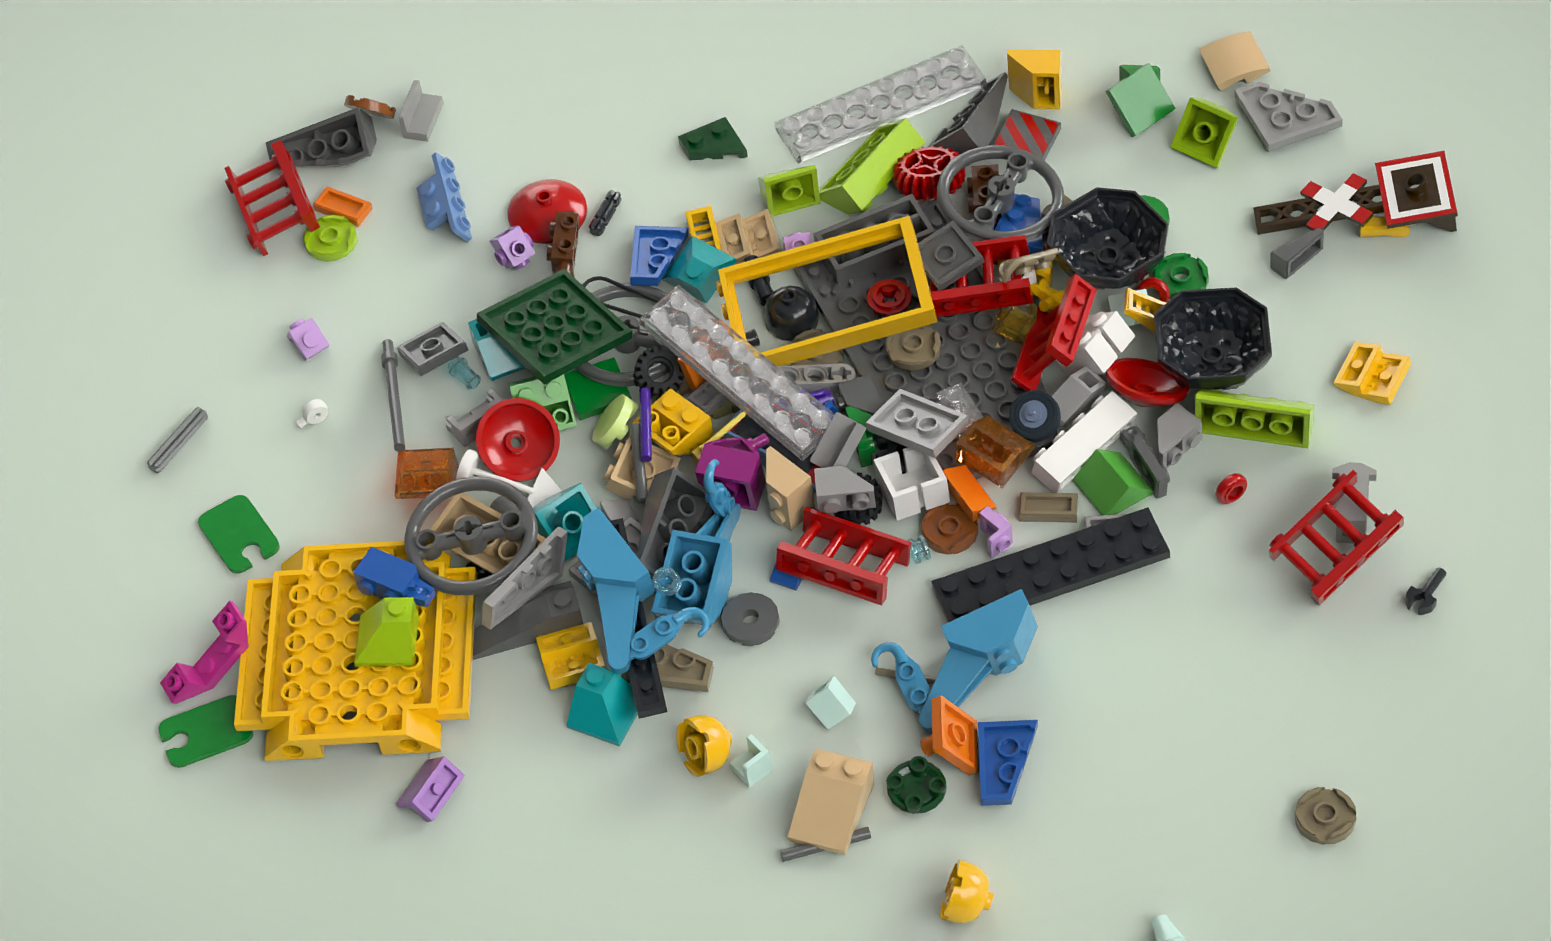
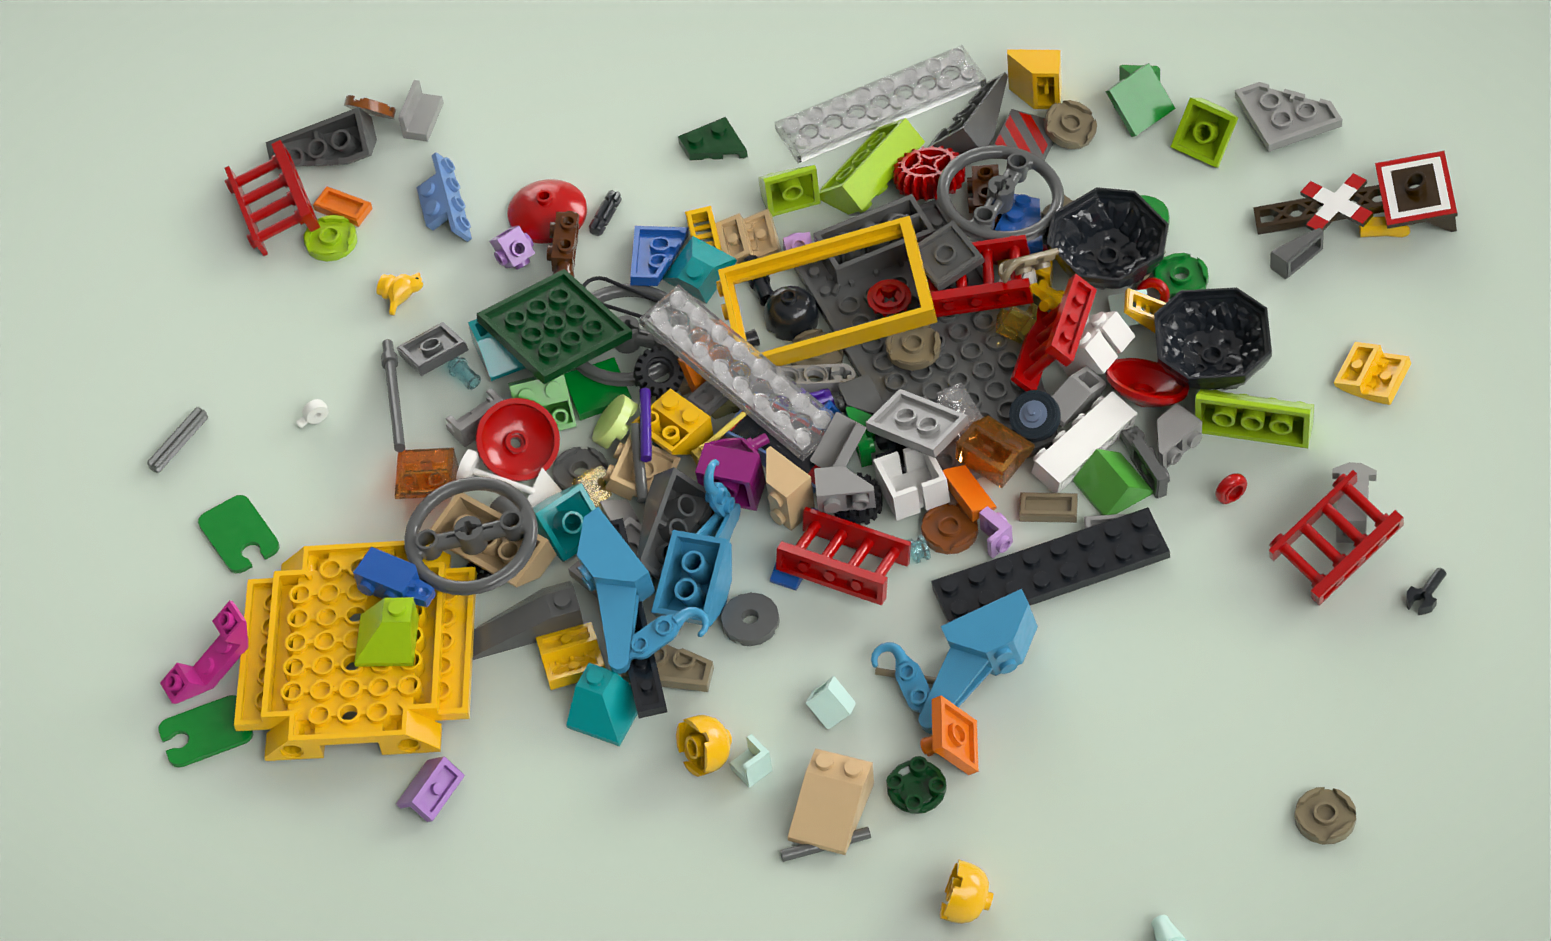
(307, 338): lavender bracket -> none
(398, 288): none -> yellow animal
(528, 580): light grey wing -> none
(573, 459): none -> dark grey tile
(594, 484): none -> clear yellow panel
(662, 573): clear light blue bush -> none
(1002, 758): blue wing -> none
(1070, 124): none -> dark tan tile
(1234, 59): tan slope -> none

